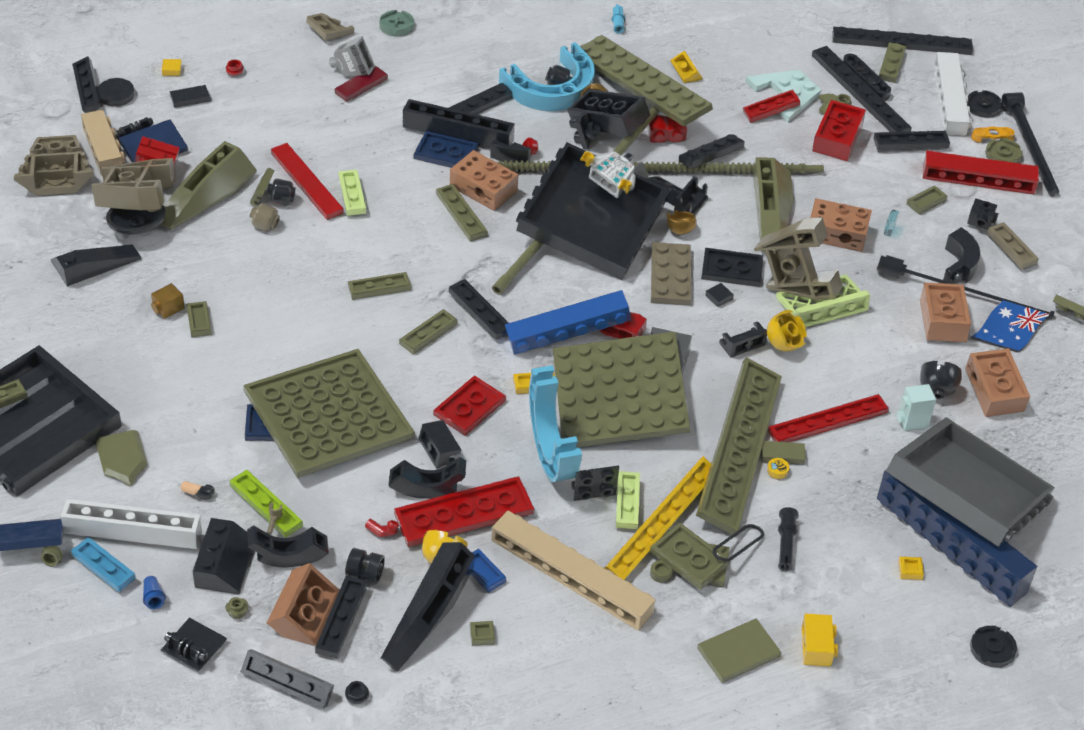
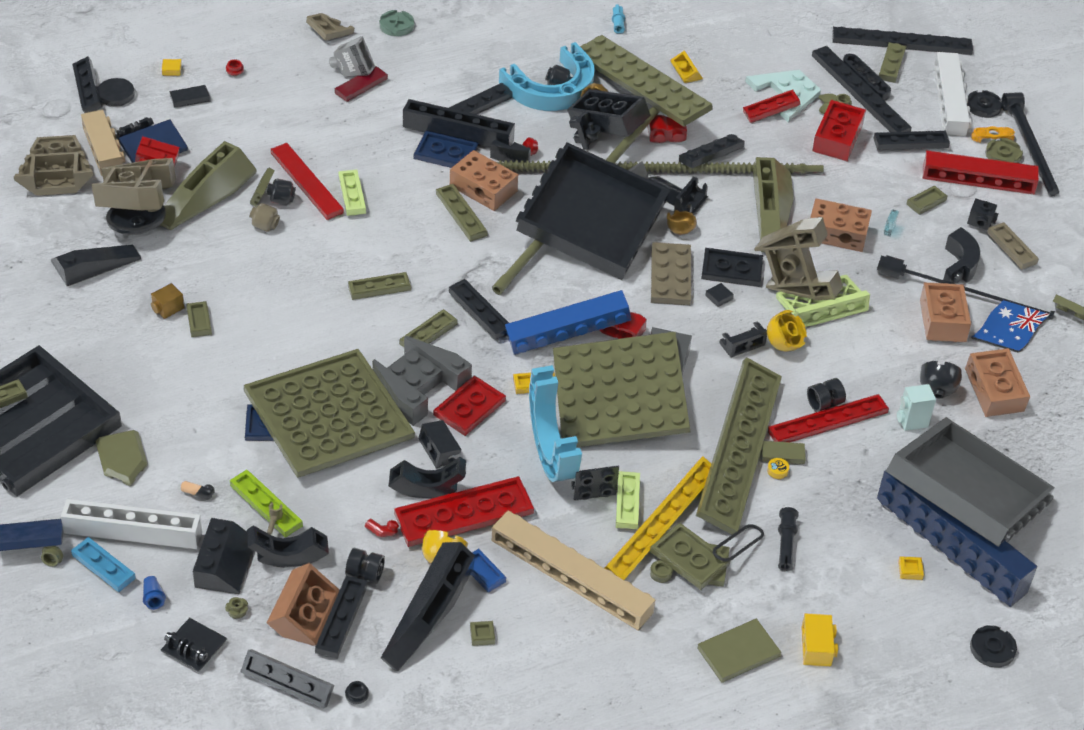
(420, 372): none -> dark grey wedge
(611, 171): torso -> none
(827, 394): none -> black wheel

